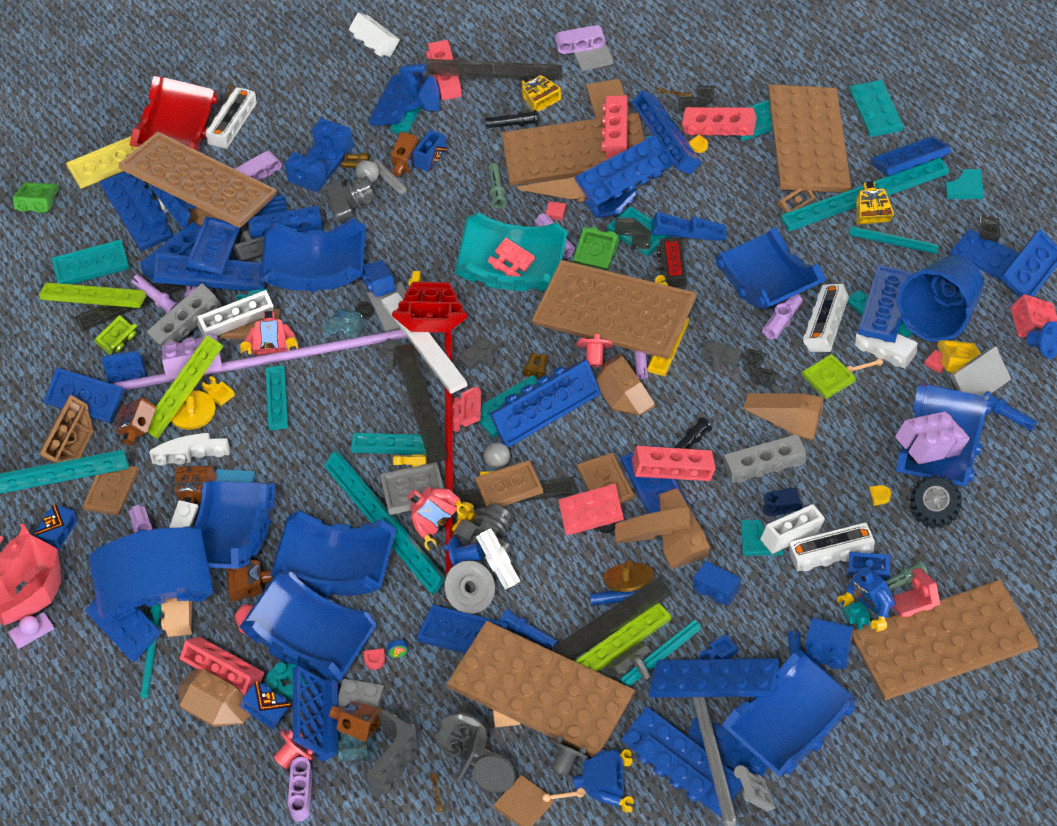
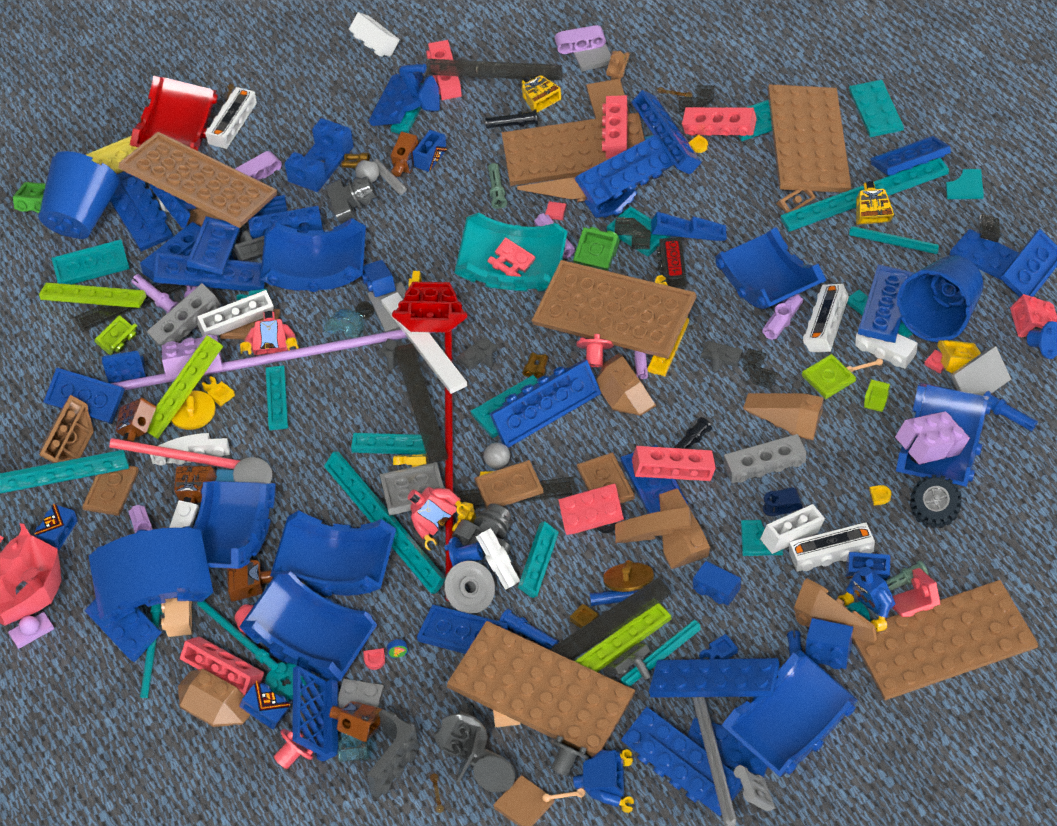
(76, 194): none -> blue cone
(173, 453): none -> coral piece
(252, 470): none -> light grey dish
(260, 654): none -> teal bar
(300, 780): lavender beam -> none
(467, 409): coral plate -> none
(538, 559): none -> teal plate
(583, 616): none -> pearl gold plate
(617, 64): none -> medium nougat hips
(817, 604): none -> medium nougat wedge
(876, 395): none -> lime panel

